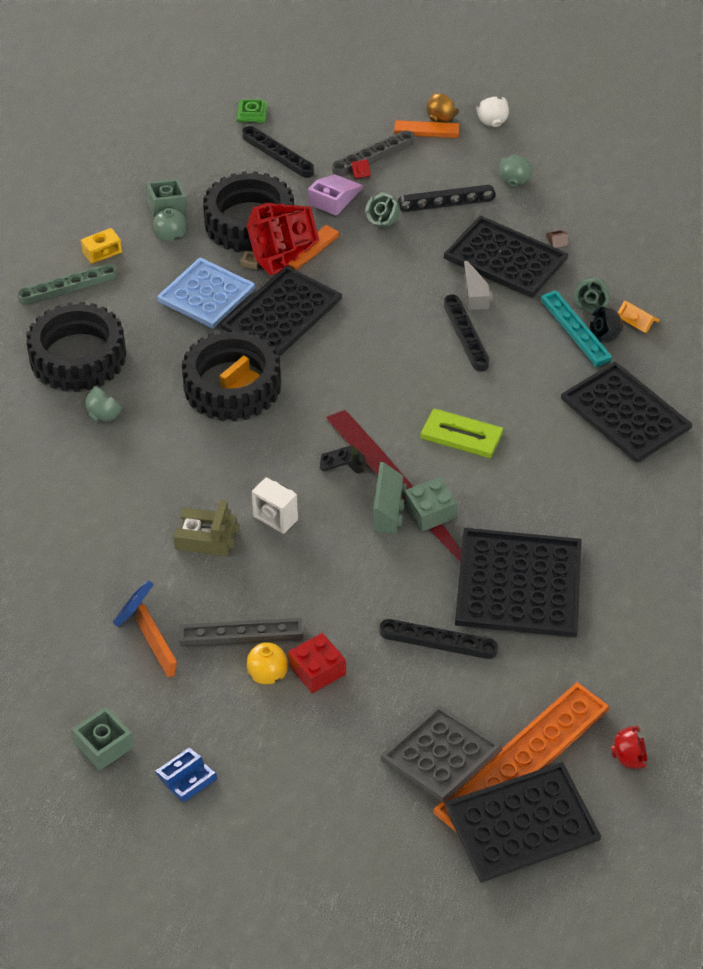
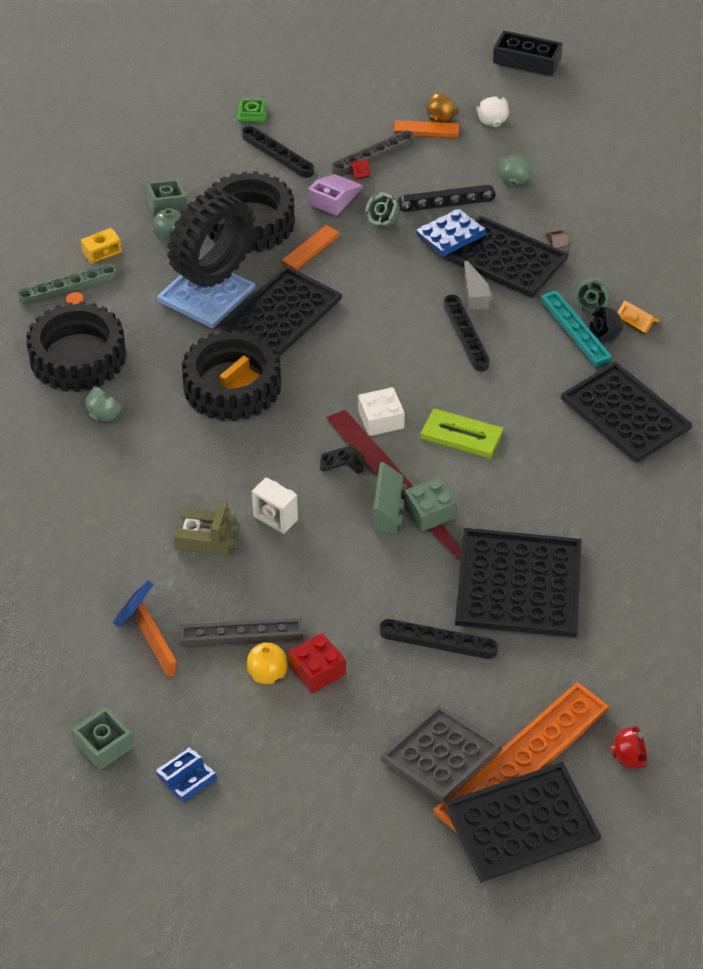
(75, 298): none -> orange tile
(196, 224): none -> black tyre
(248, 261): dark tan plate -> none
(280, 234): red wedge -> none
(381, 411): none -> white brick
(451, 232): none -> plate
(527, 53): none -> black brick

